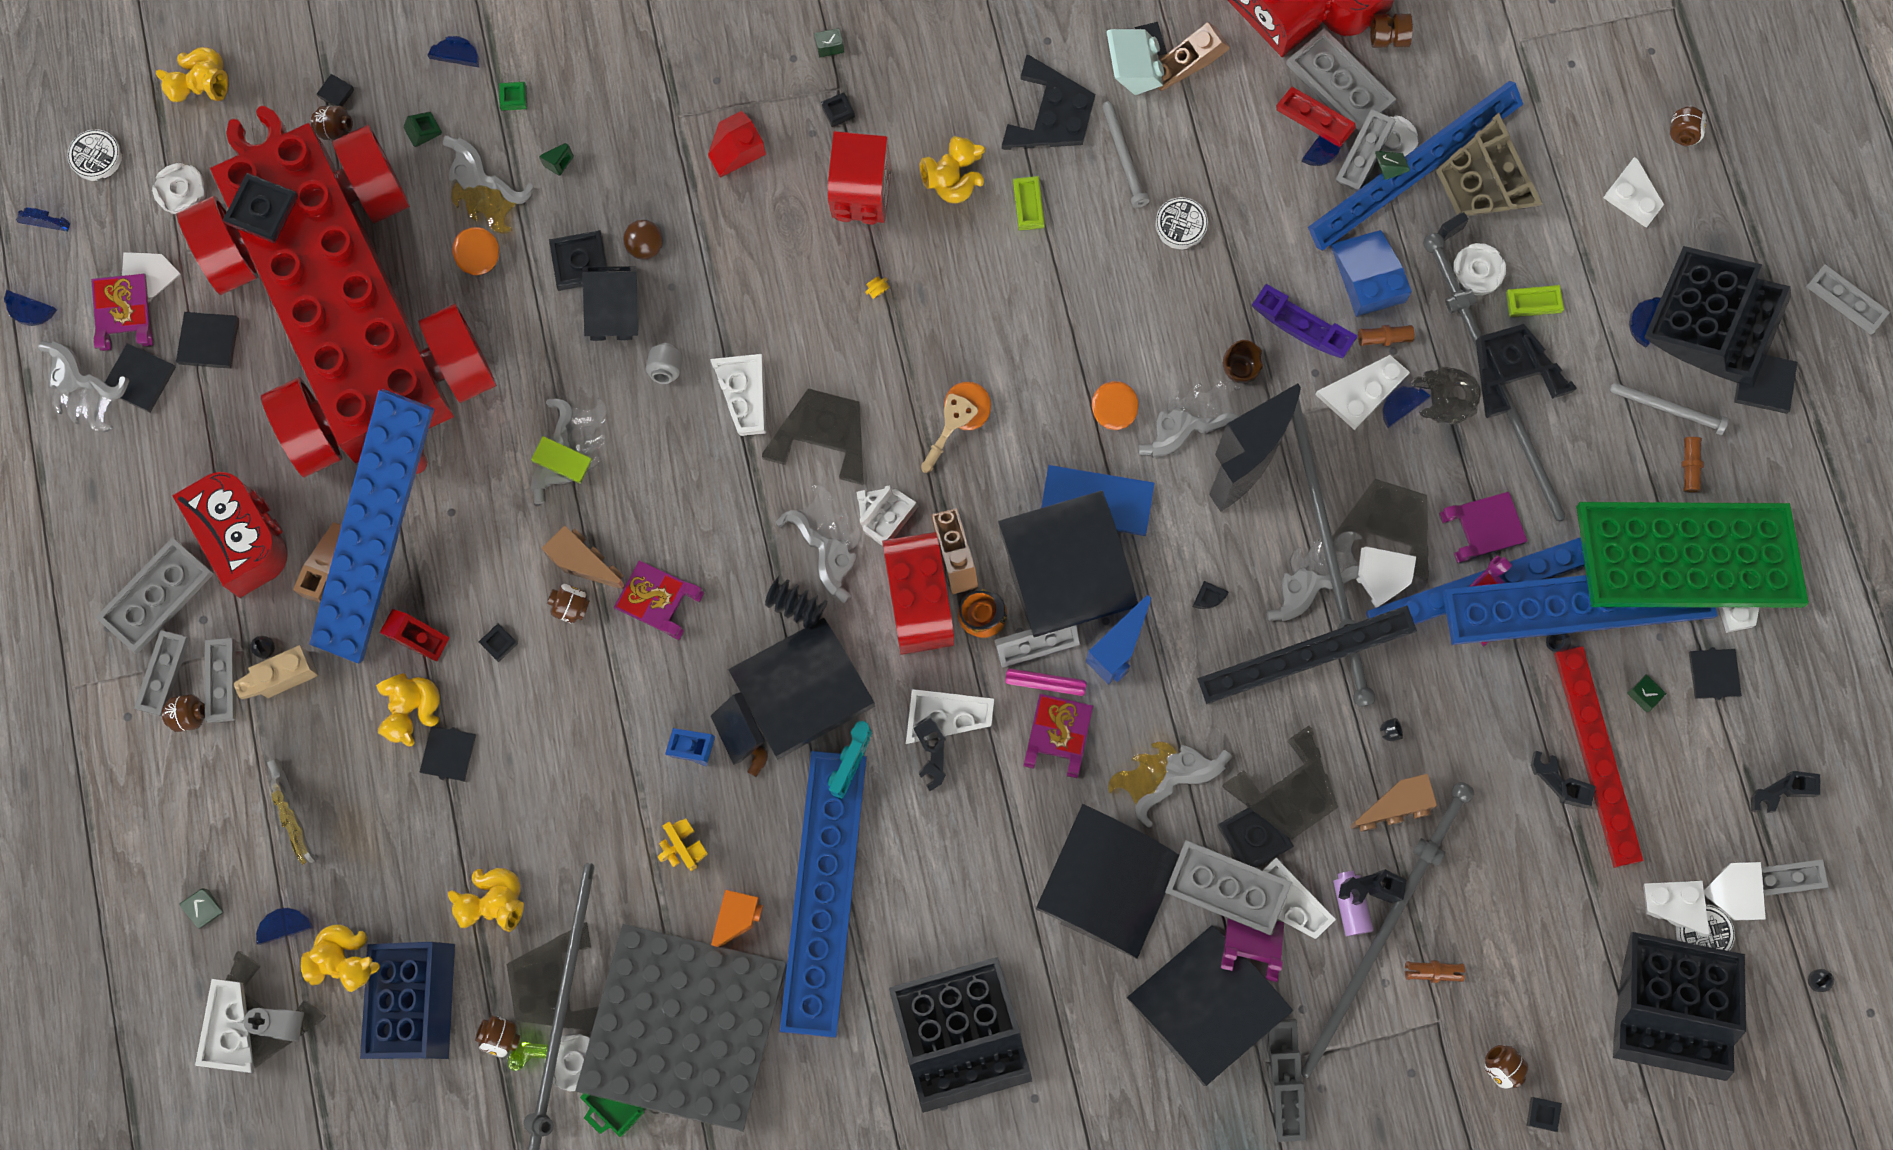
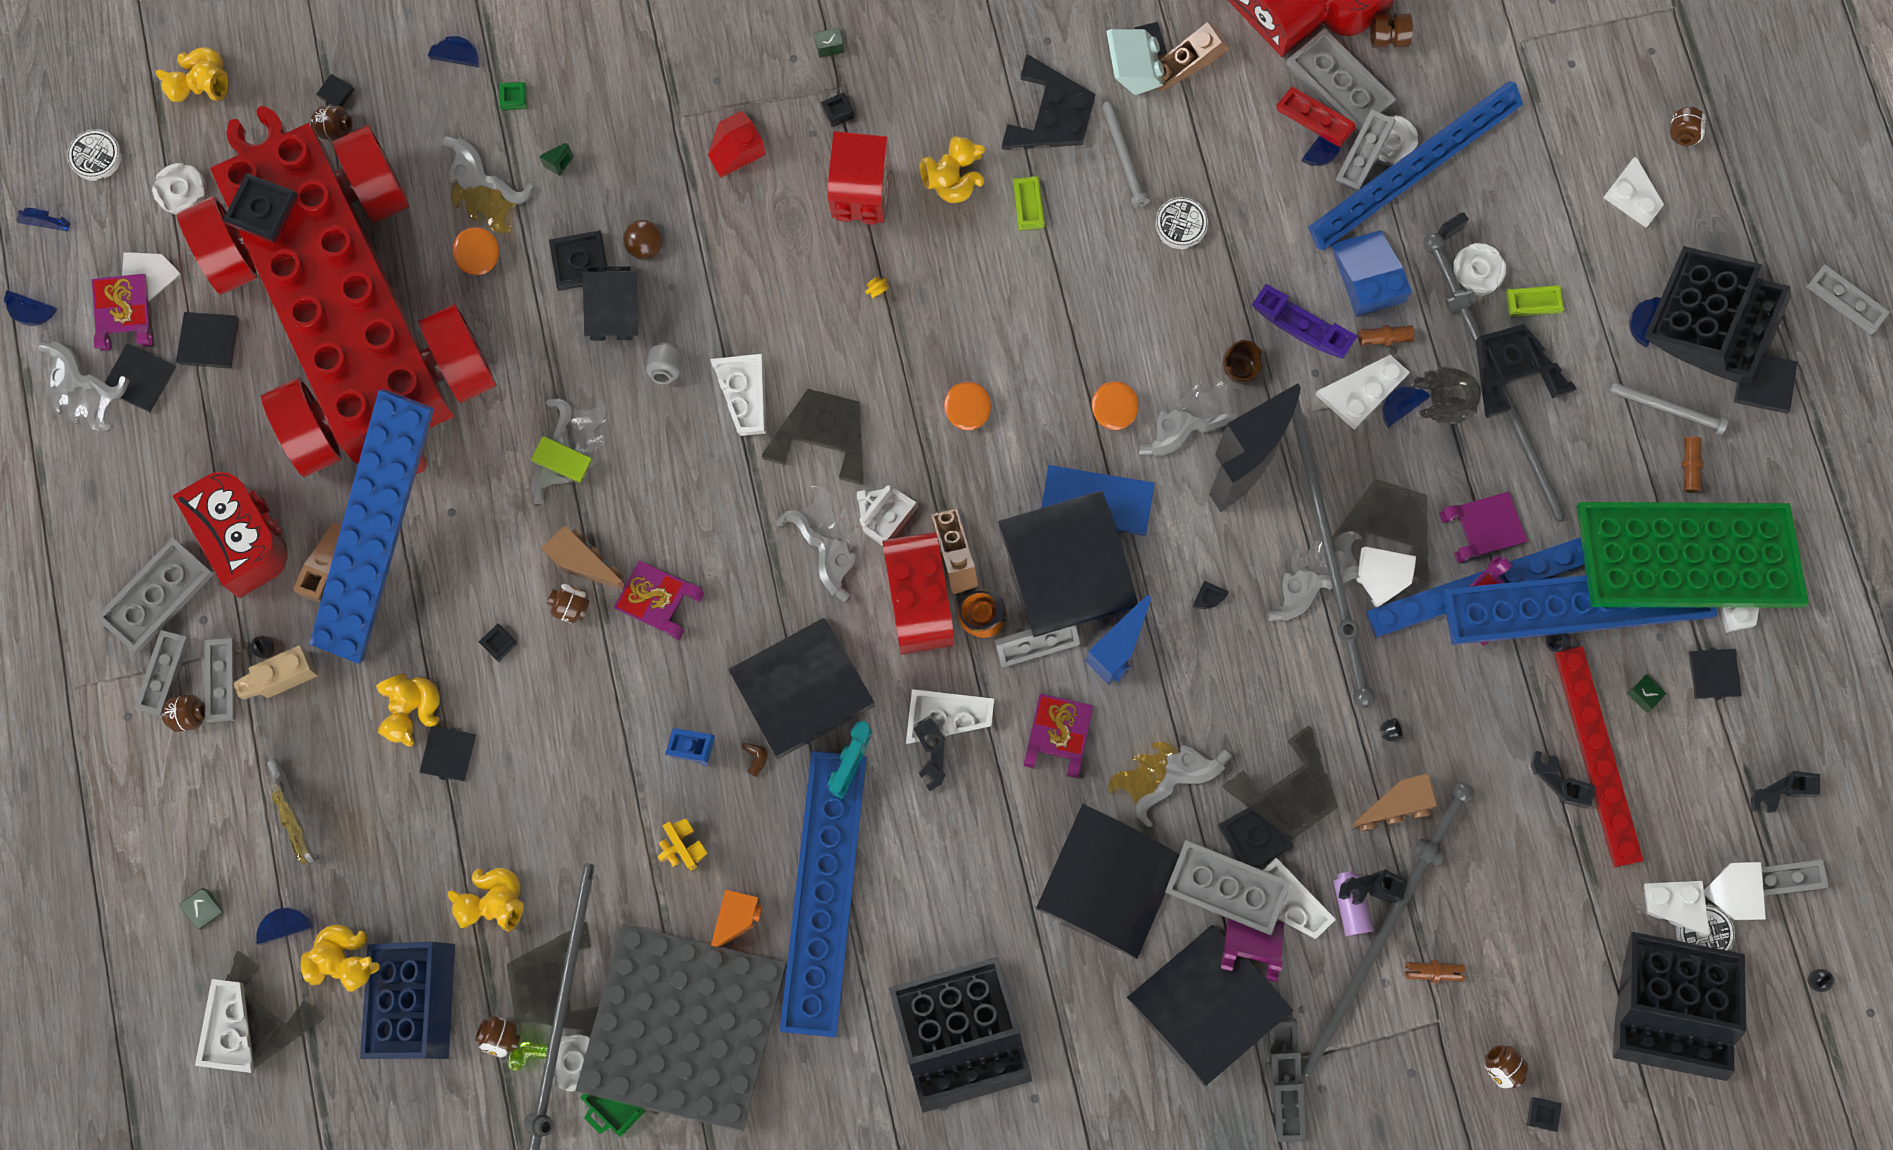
(278, 1023): light grey piece -> none
(414, 634): red slope -> none
(421, 128): dark green slope -> none
(737, 728): black tile -> none
(794, 603): black piece -> none
(950, 425): tan piece -> none
(1045, 682): dark pink axle -> none
(1307, 654): black tile -> none
(1391, 164): dark green slope -> none
(1488, 174): dark tan wedge -> none

